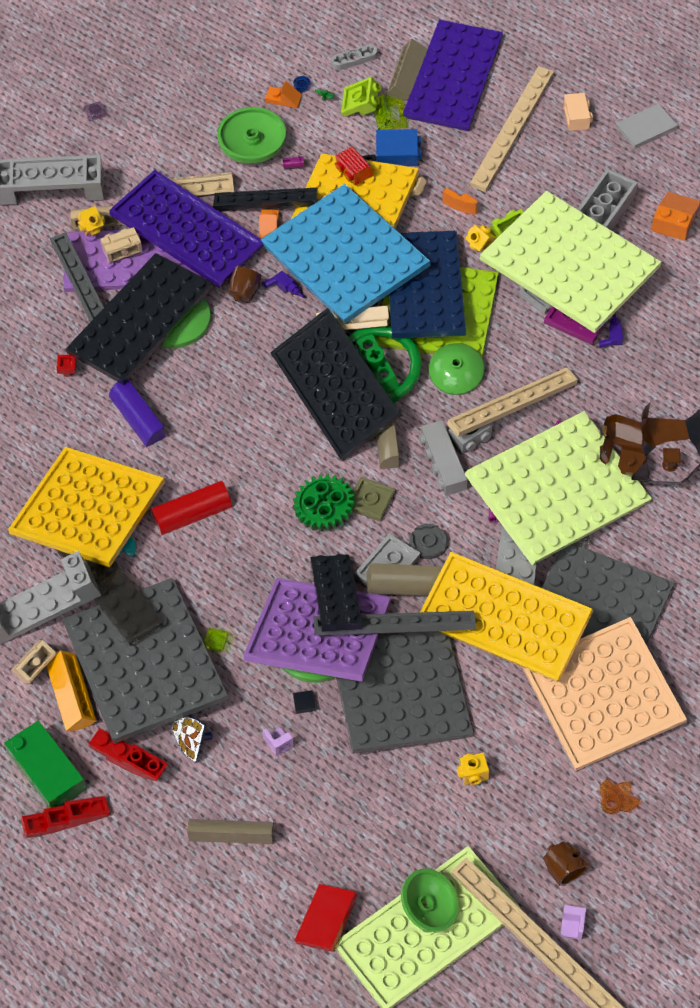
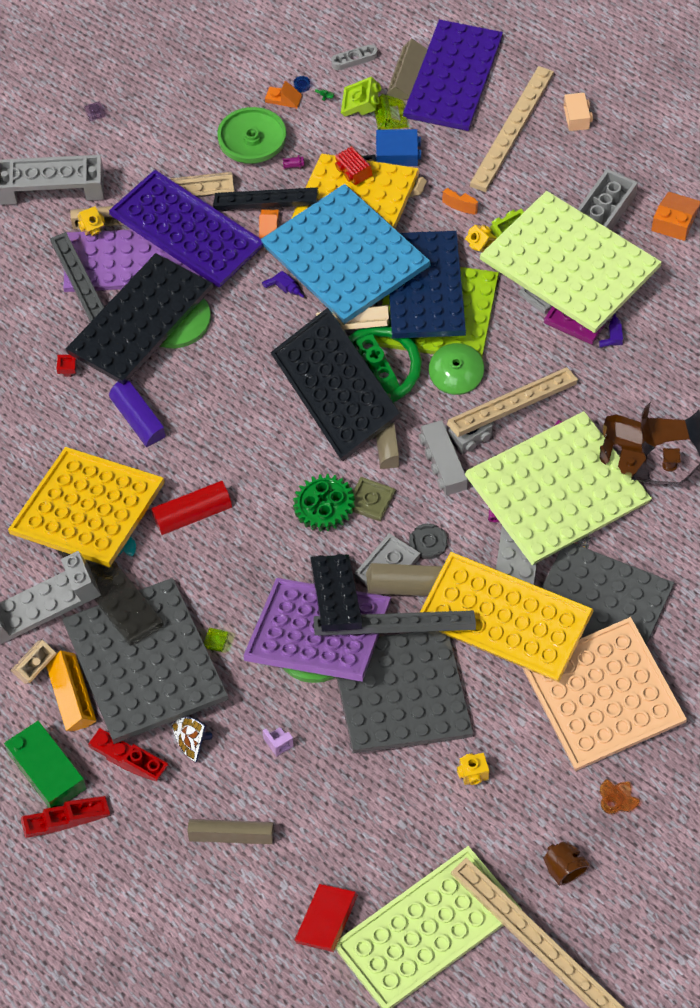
(121, 244): tan brick -> none
(244, 284): reddish brown helmet -> none
(304, 702): black tile -> none
(437, 896): bright green dish -> none
(573, 922): lavender panel -> none
(646, 126): light grey tile -> none

